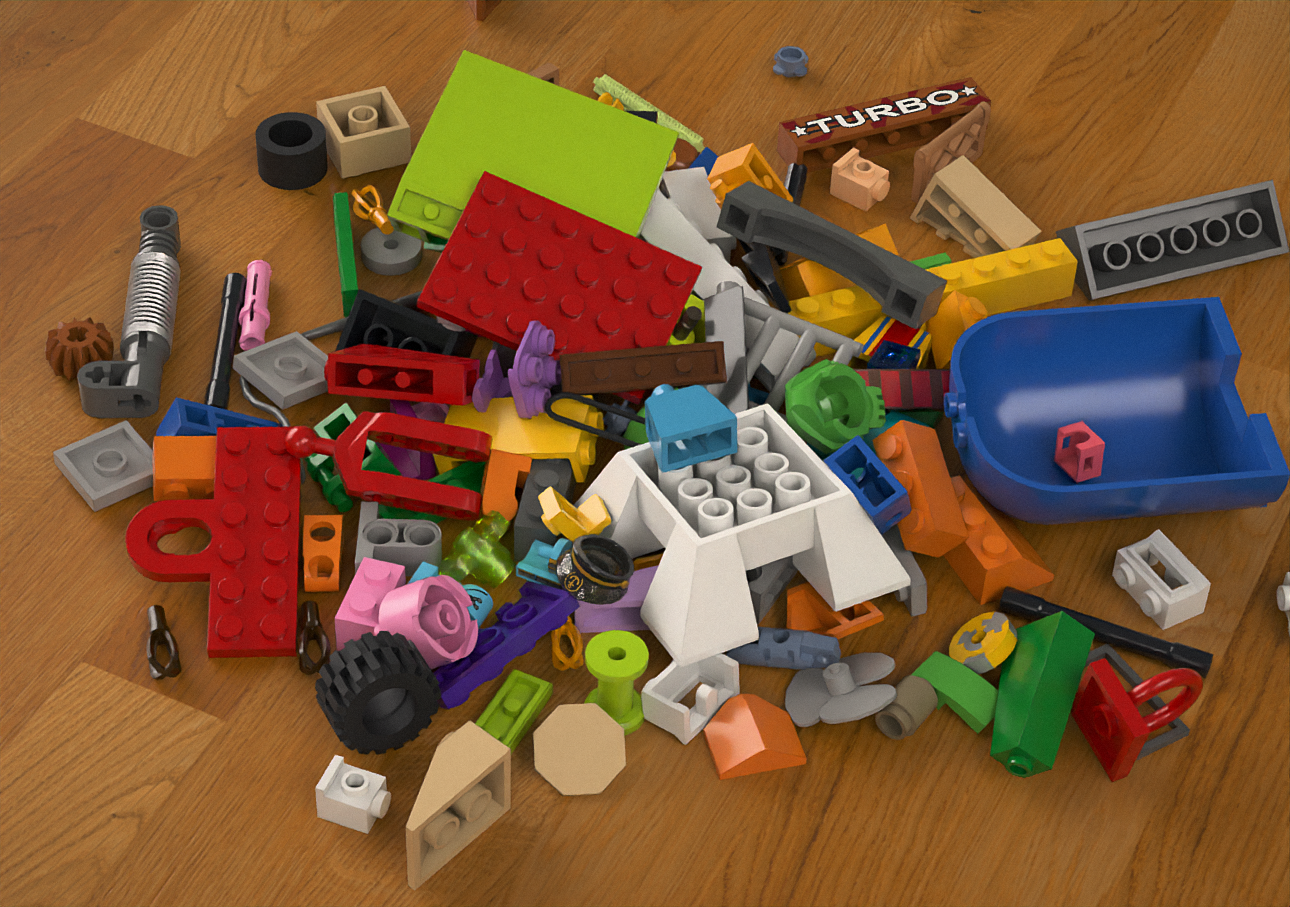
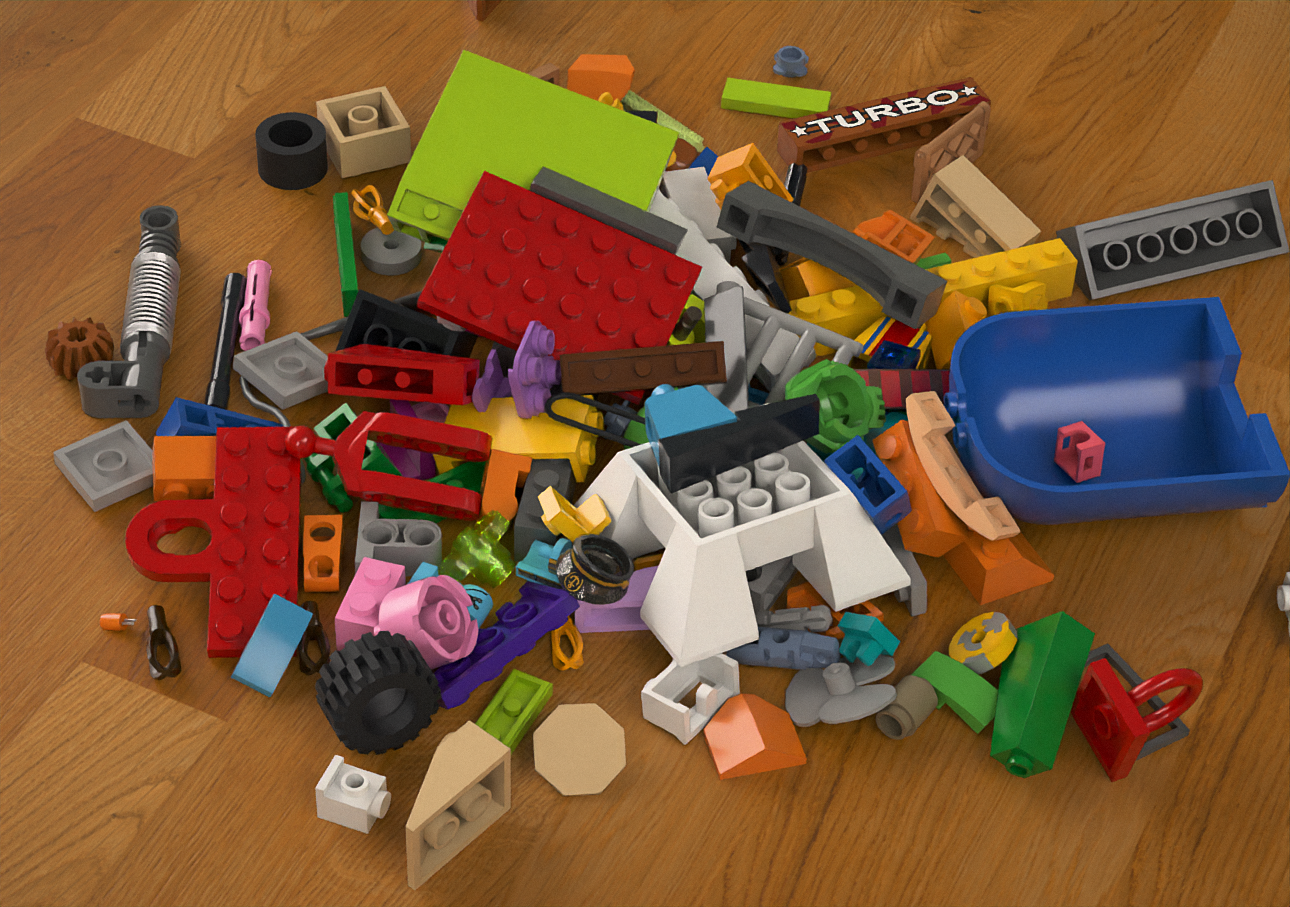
(115, 621): none -> orange piece
(272, 645): none -> dark azure slope
(597, 74): none -> orange slope
(609, 210): none -> dark grey slope
(616, 661): lime piece -> none
(757, 433): none -> black slope
(773, 99): none -> lime tile
(816, 620): none -> light grey axle
(859, 181): light nougat brick -> none
(865, 638): none -> teal tile
(896, 236): none -> orange slope
(928, 426): none -> light nougat slope
(1021, 298): none -> yellow bracket
(1154, 595): white window -> none
(1171, 653): black piece -> none

